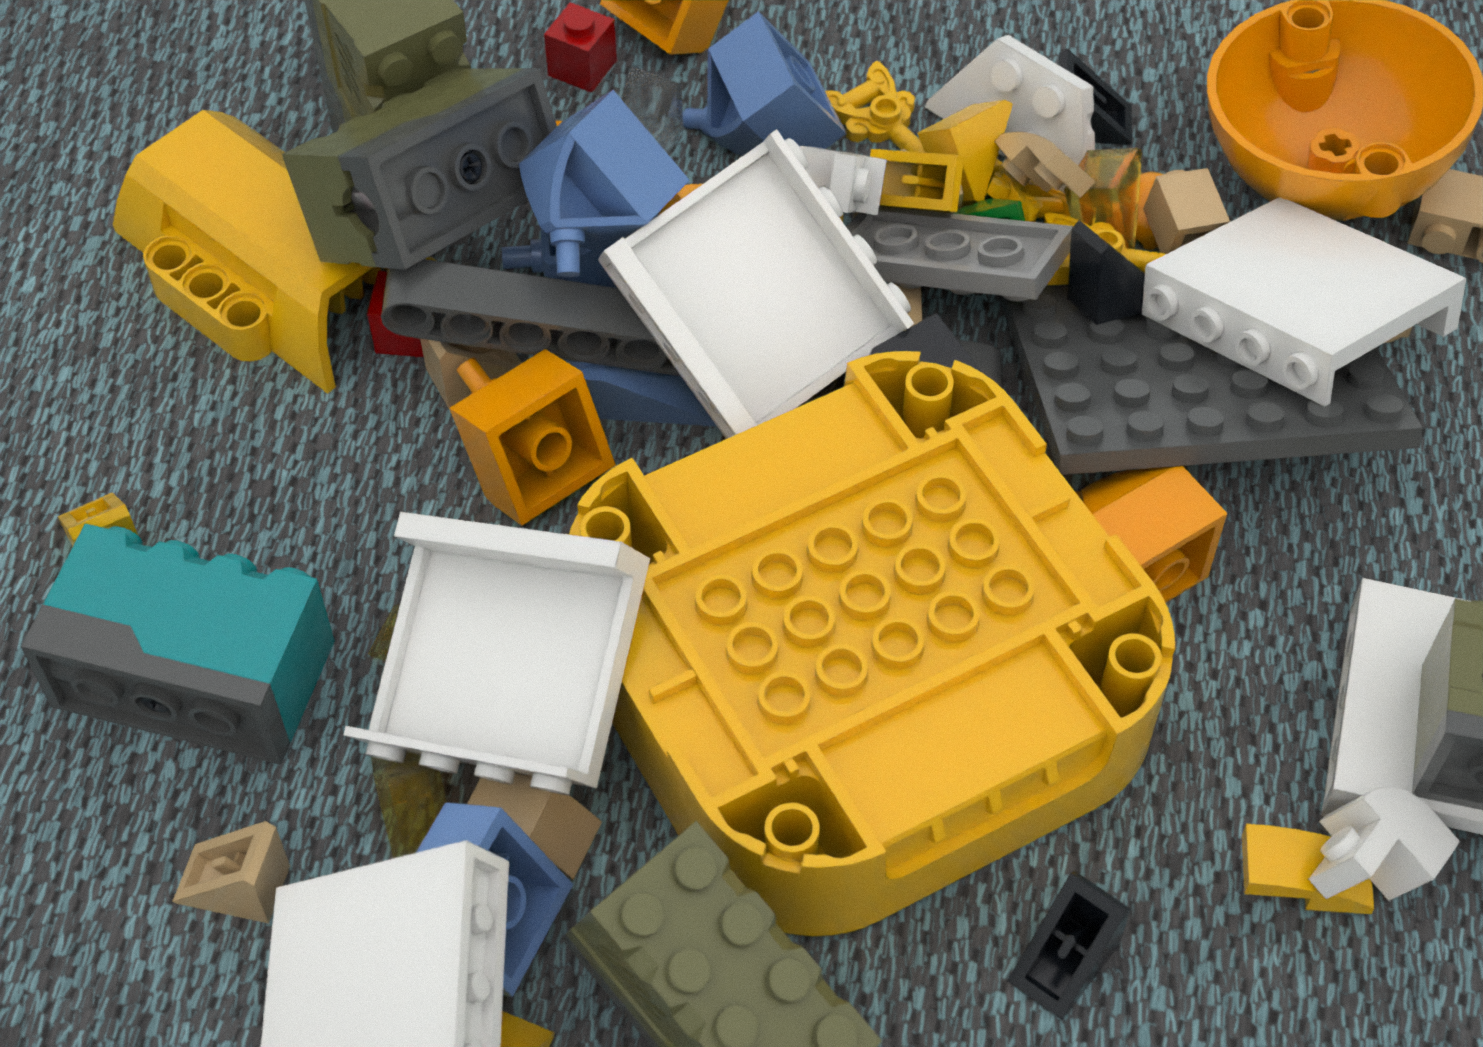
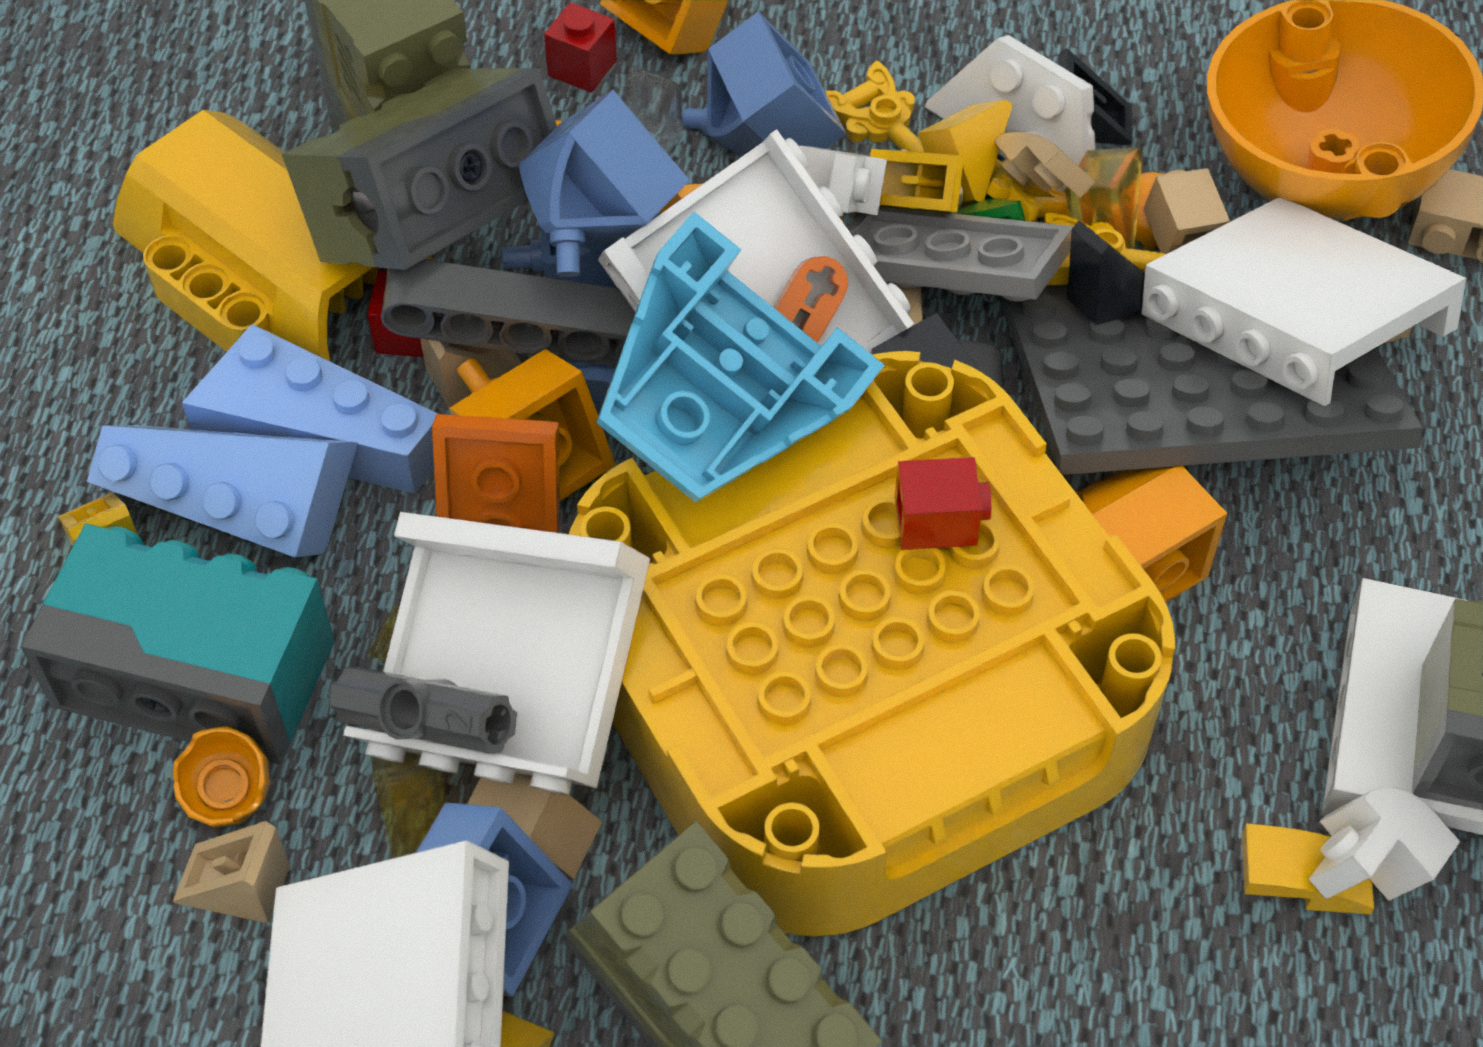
(217, 768): none -> light orange hair
(241, 483): none -> light blue wedge
(289, 392): none -> light blue wedge
(423, 709): none -> dark grey piece
(497, 471): none -> orange plate
(720, 374): none -> medium azure wedge
(824, 305): none -> orange beam
(940, 503): none -> red brick
(1070, 945): black slope -> none

